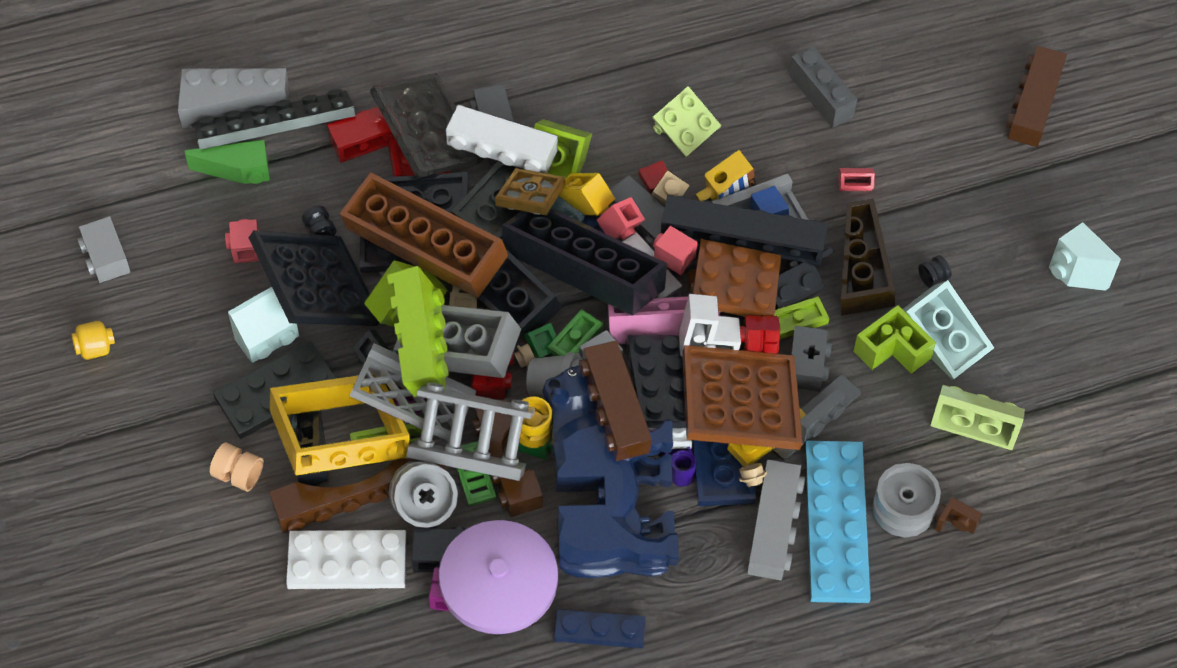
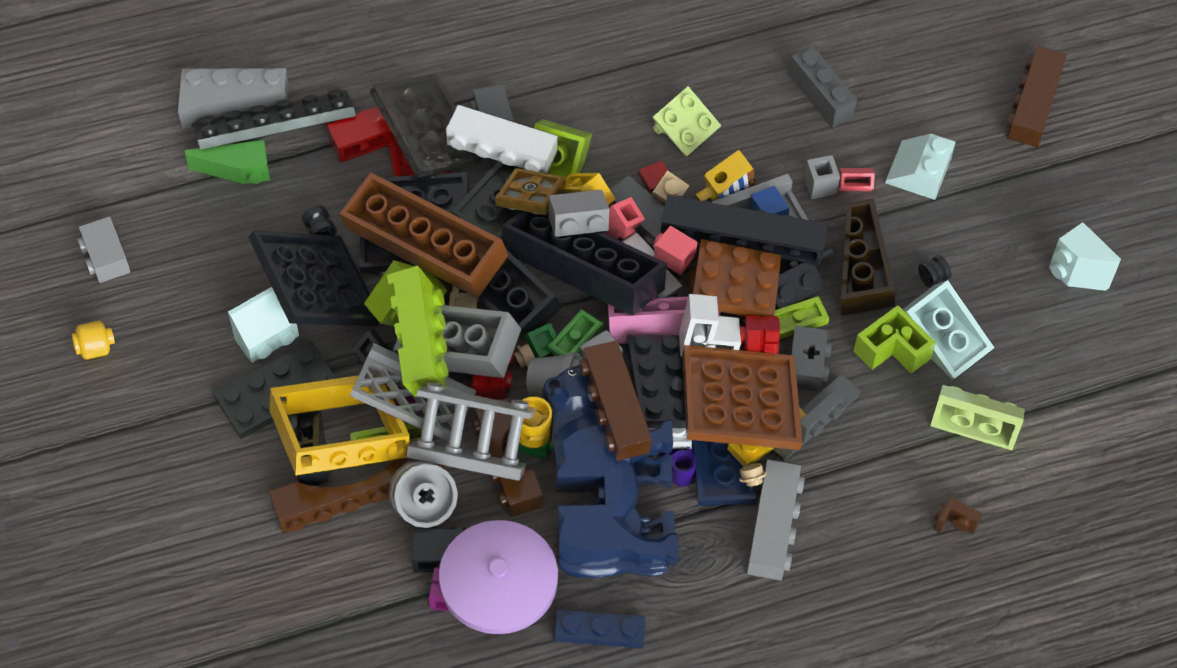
(238, 467): light nougat wheel -> none
(239, 242): coral brick -> none
(346, 559): white plate -> none
(479, 497): bright green slope -> none
(578, 213): none -> light grey brick
(821, 177): none -> light grey brick
(837, 522): medium azure plate -> none
(906, 500): light grey wheel -> none
(921, 164): none -> light aqua slope

